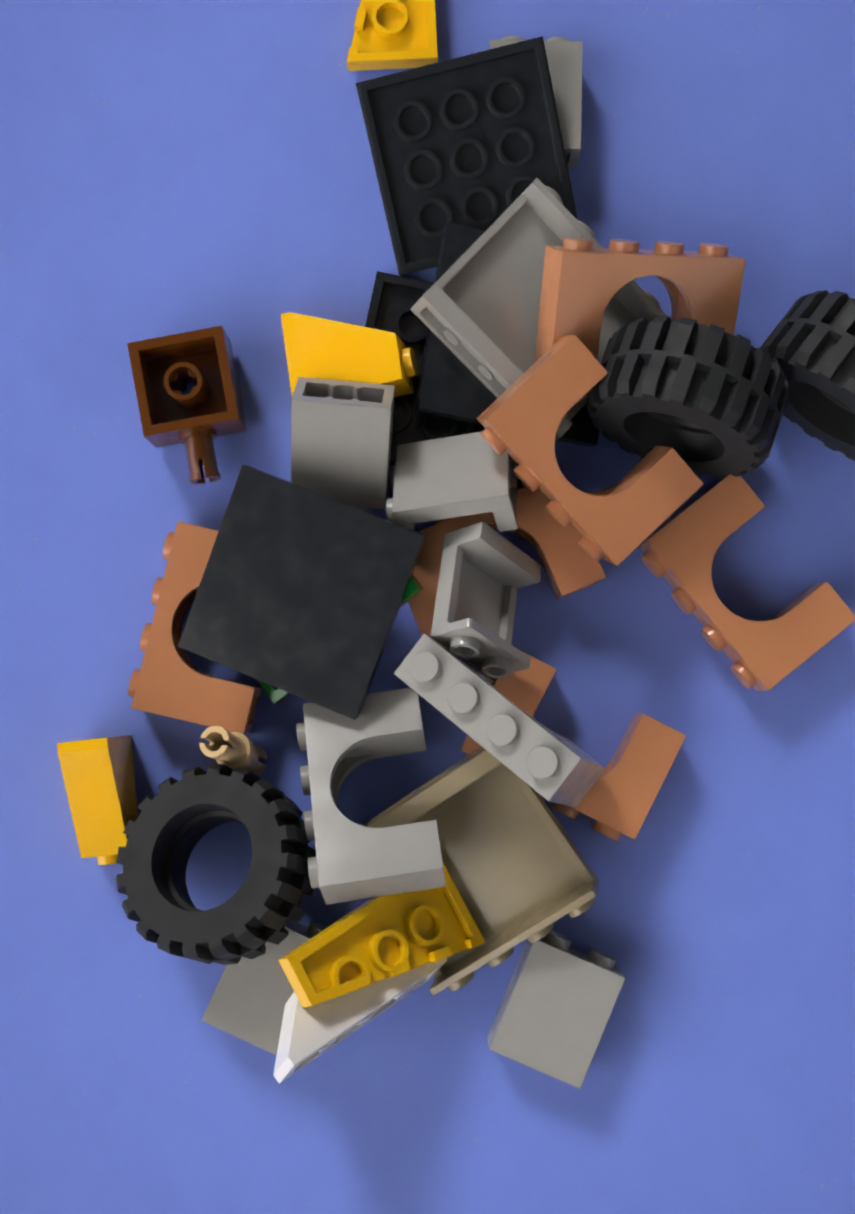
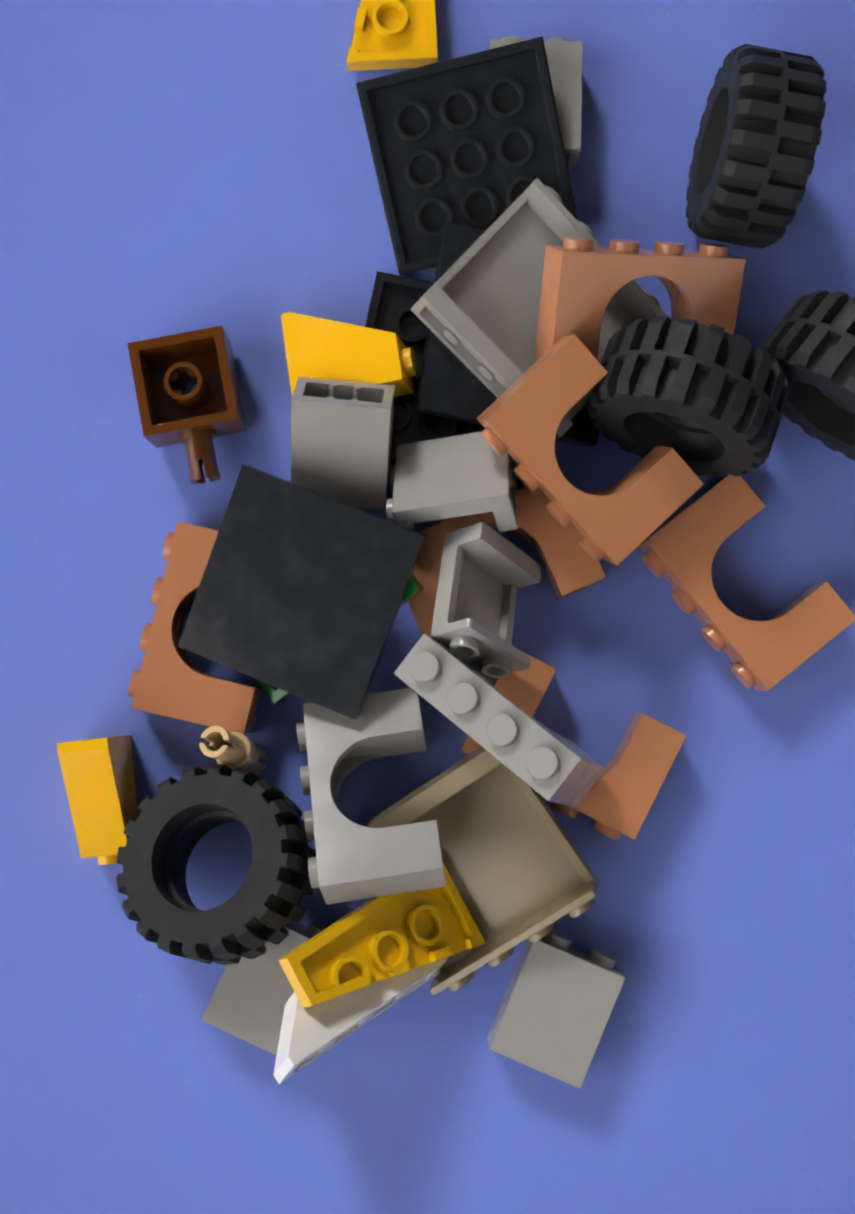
(755, 146): none -> black tyre

